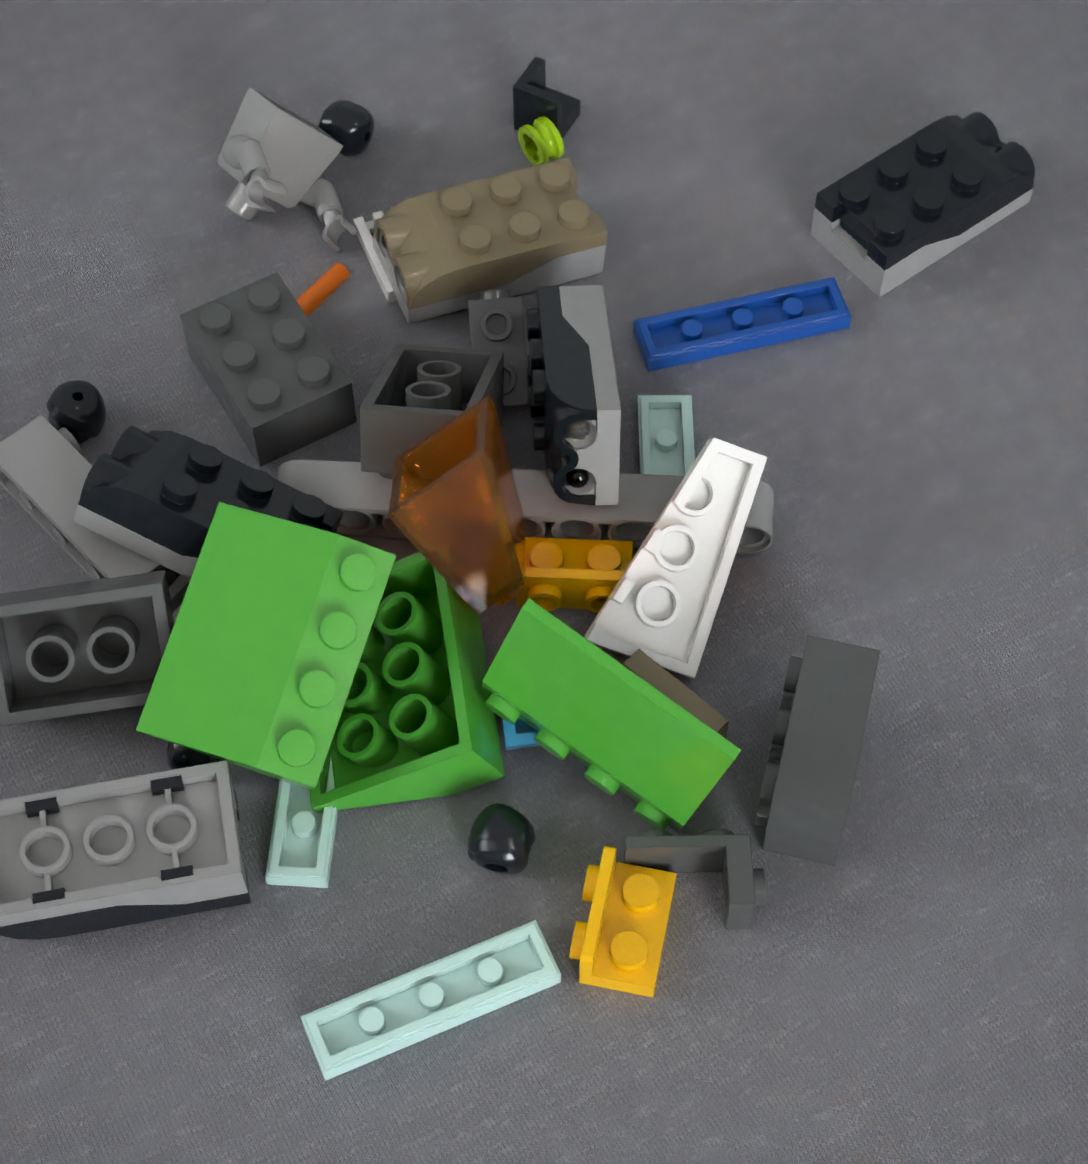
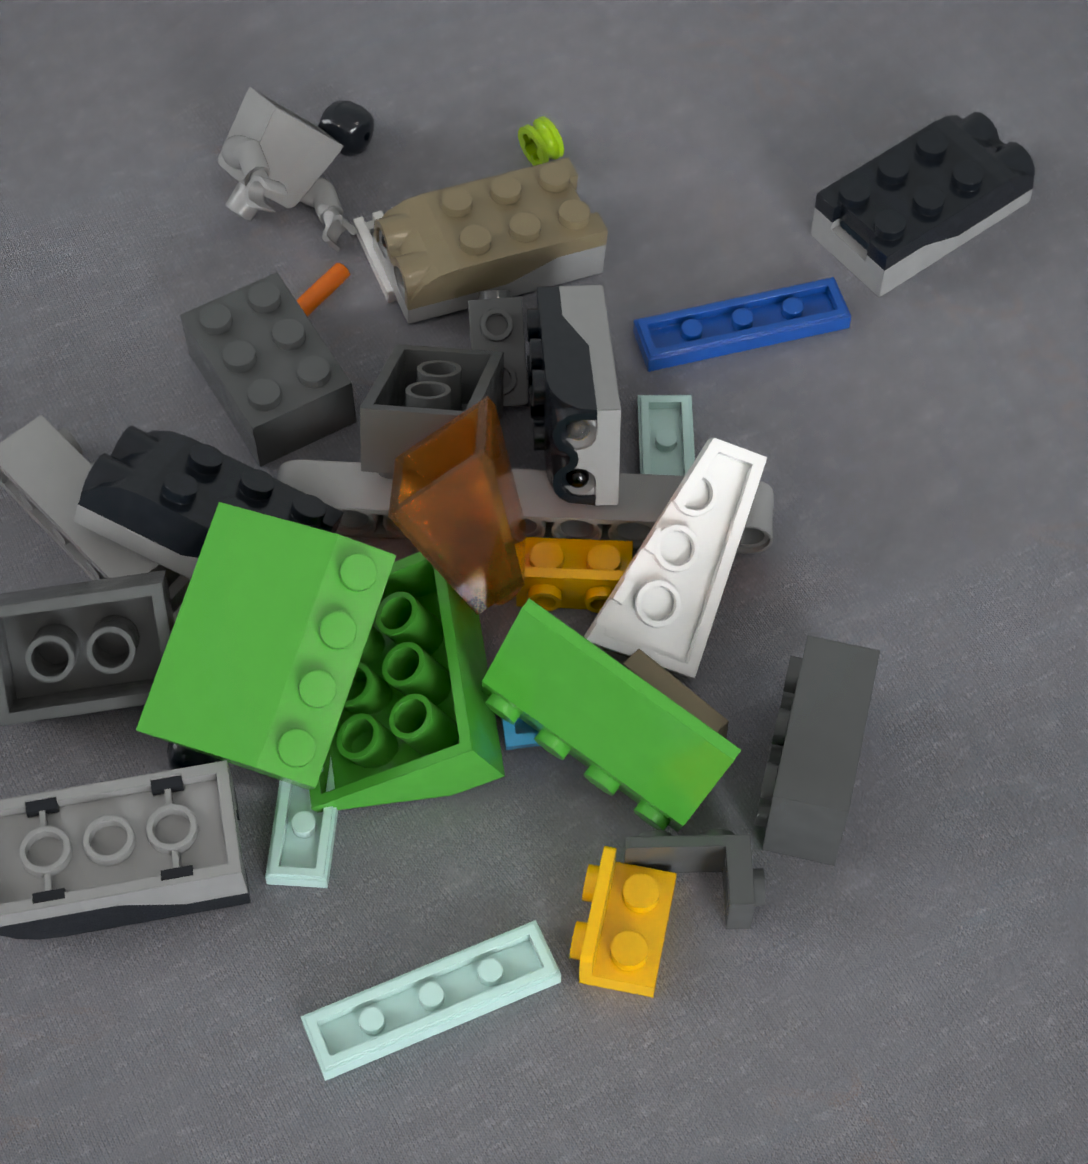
(77, 408): black piece -> none
(501, 839): black piece -> none
(535, 100): black panel -> none

